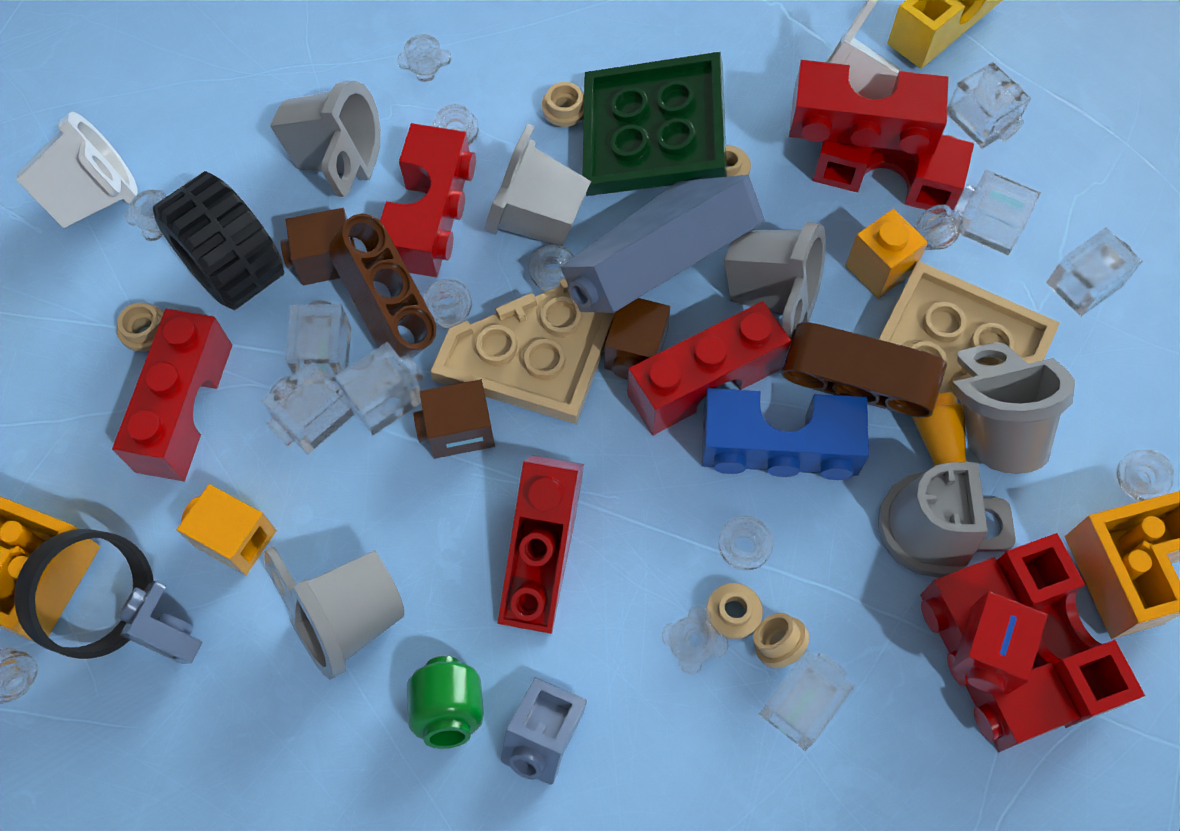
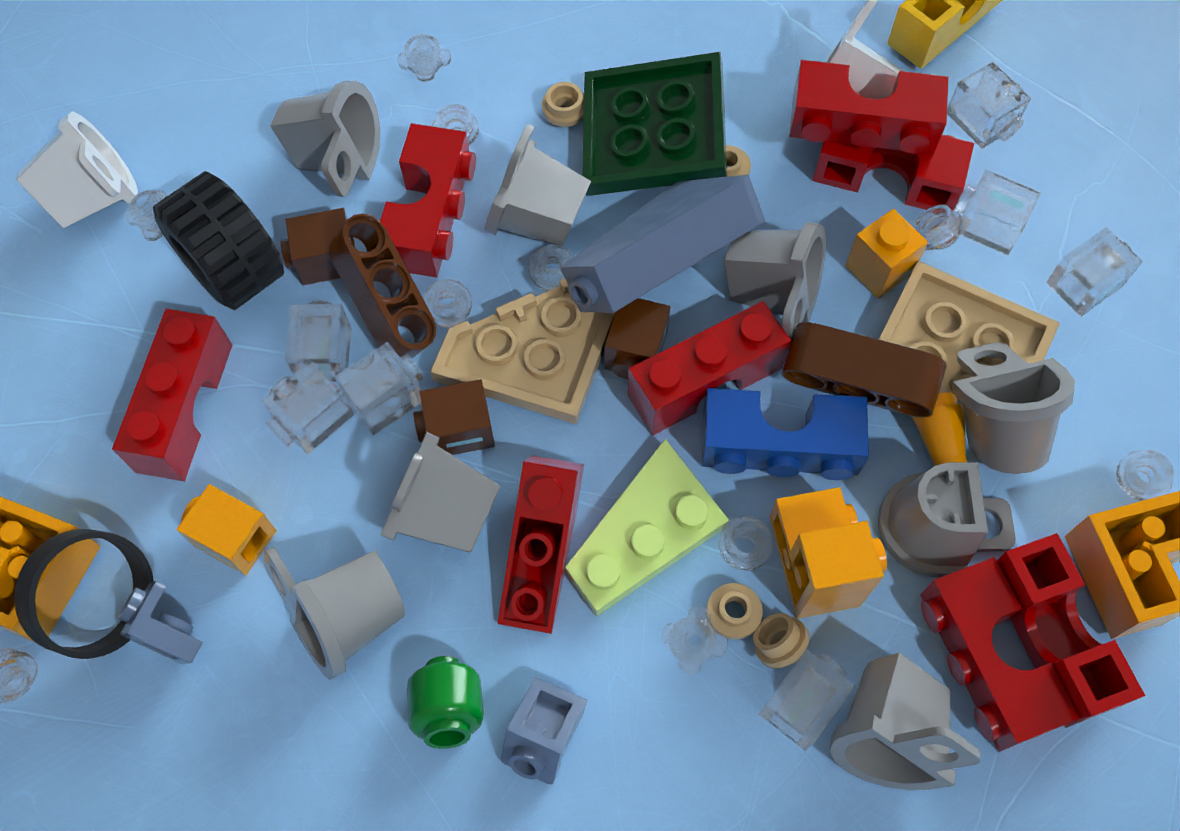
(132, 320): tan plate -> none
(440, 499): none -> light grey container
(645, 531): none -> yellowish green wing
(825, 552): none -> light orange brick
(901, 729): none -> light grey container
(999, 644): red brick -> none

